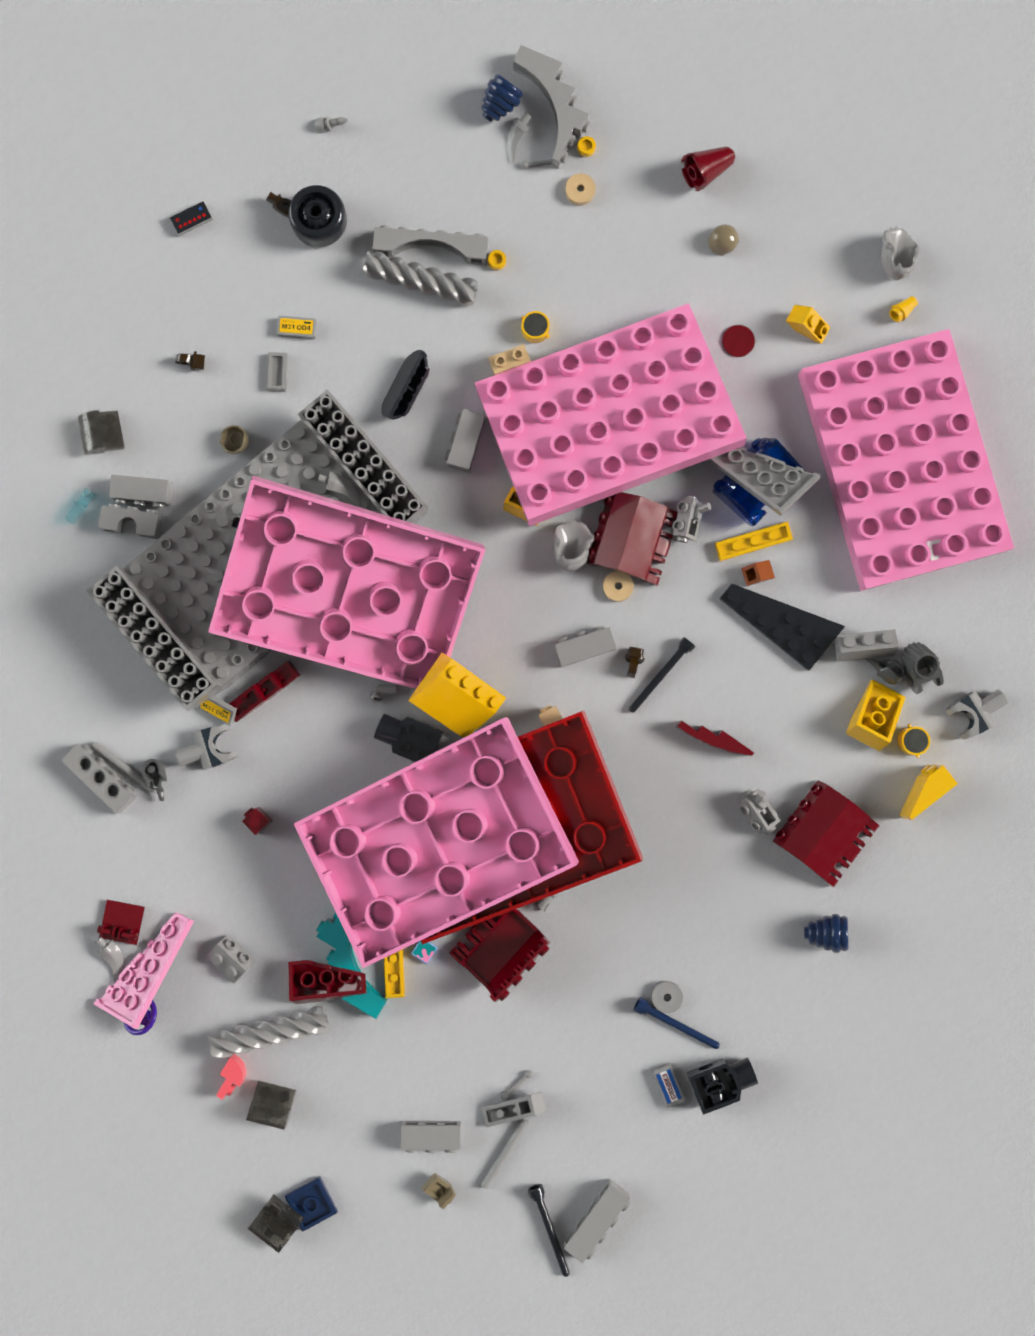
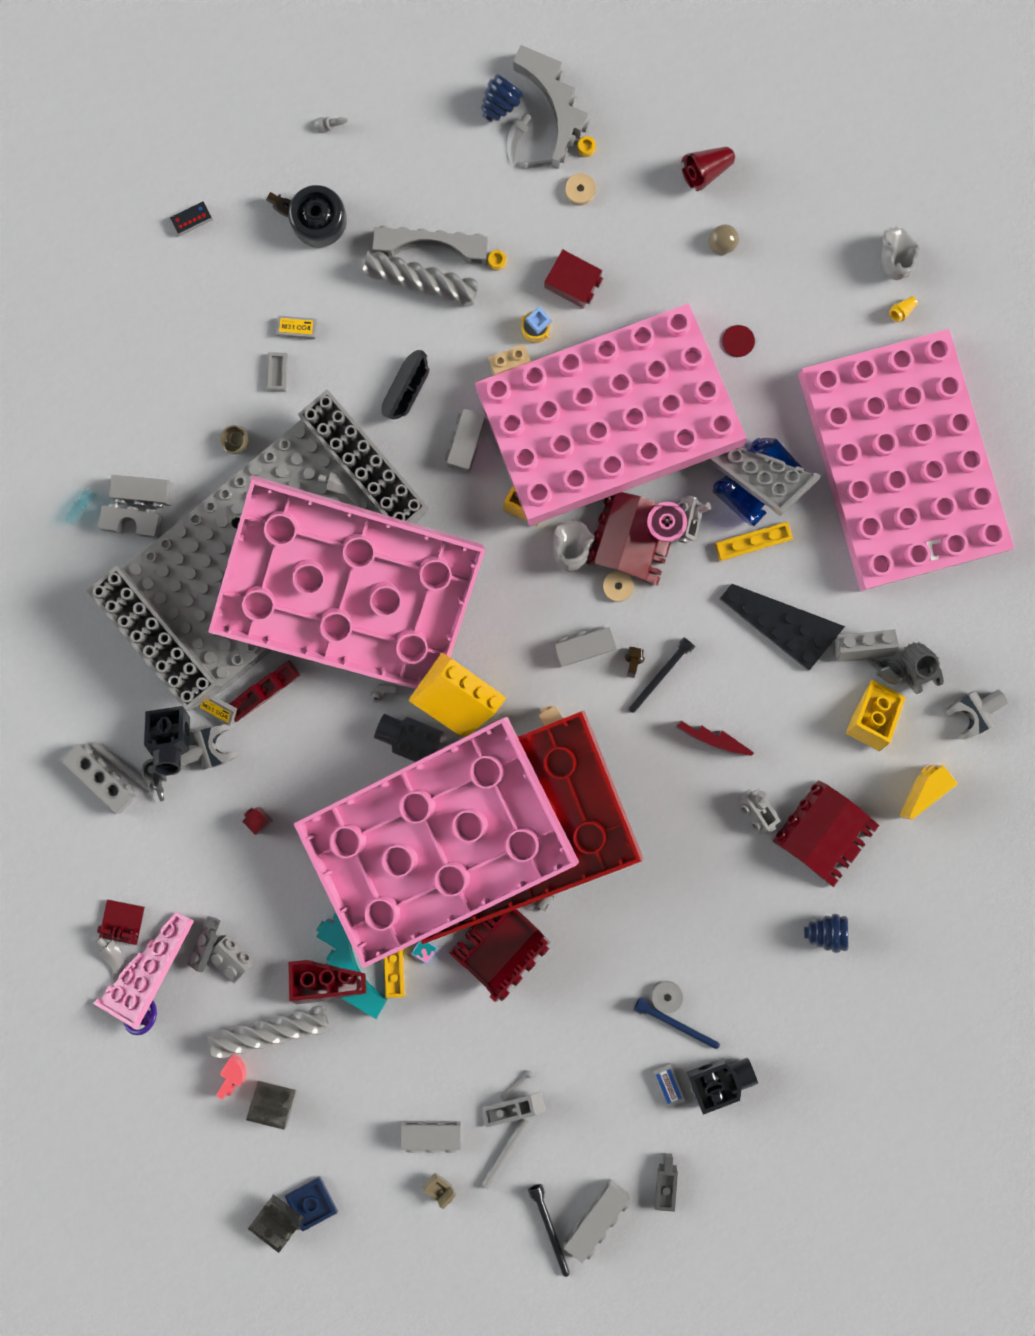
(100, 431): clear smoke brick -> none
(167, 738): none -> black brick
(195, 361): dark brown piece -> none
(204, 944): none -> dark grey hinge
(538, 320): none -> light blue tile
(573, 279): none -> dark red brick
(659, 514): none -> bright pink brick
(666, 1185): none -> dark grey hinge
(758, 573): dark orange brick -> none
(808, 323): yellow slope -> none
(913, 740): piece -> none

